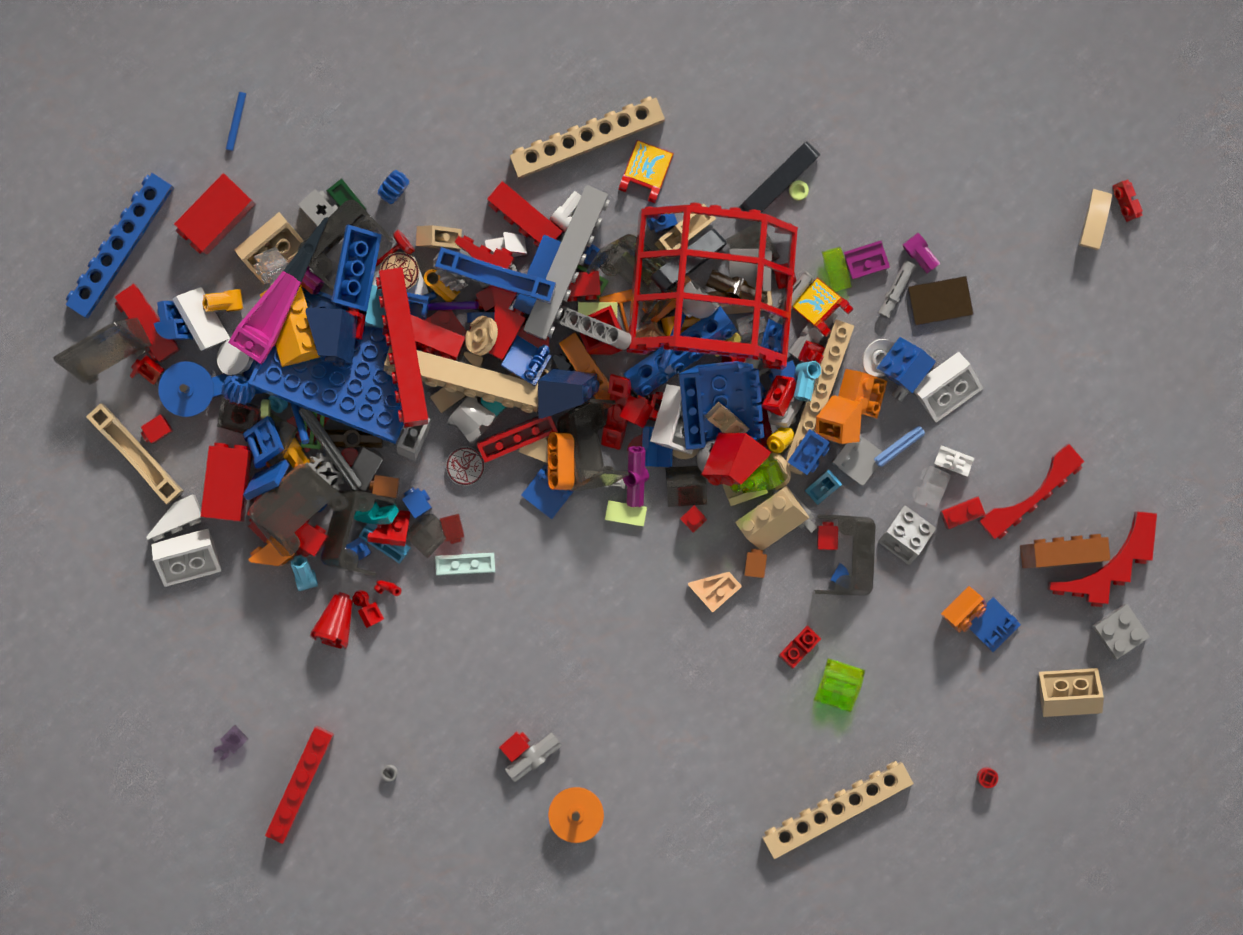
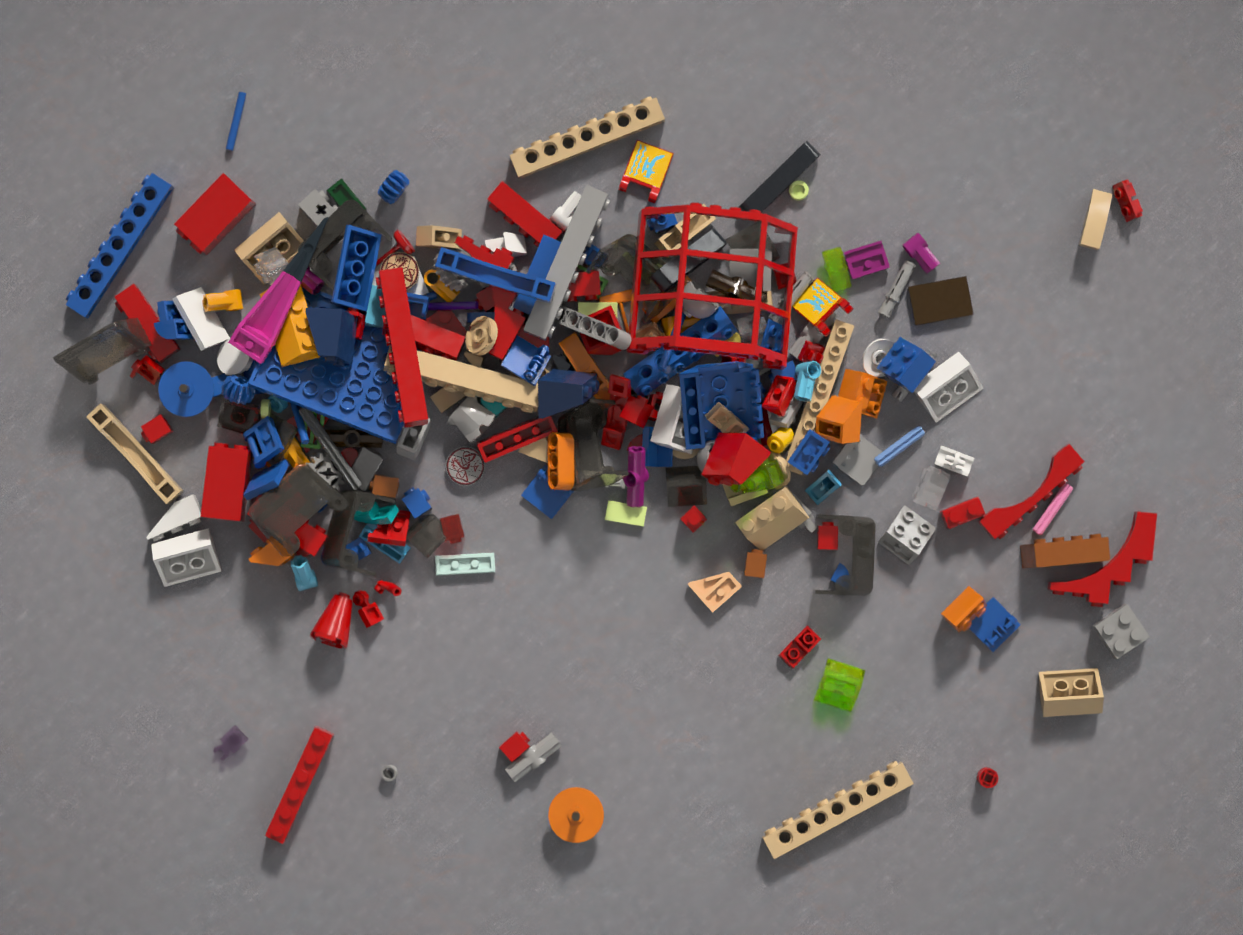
(1052, 509): none -> bright pink axle

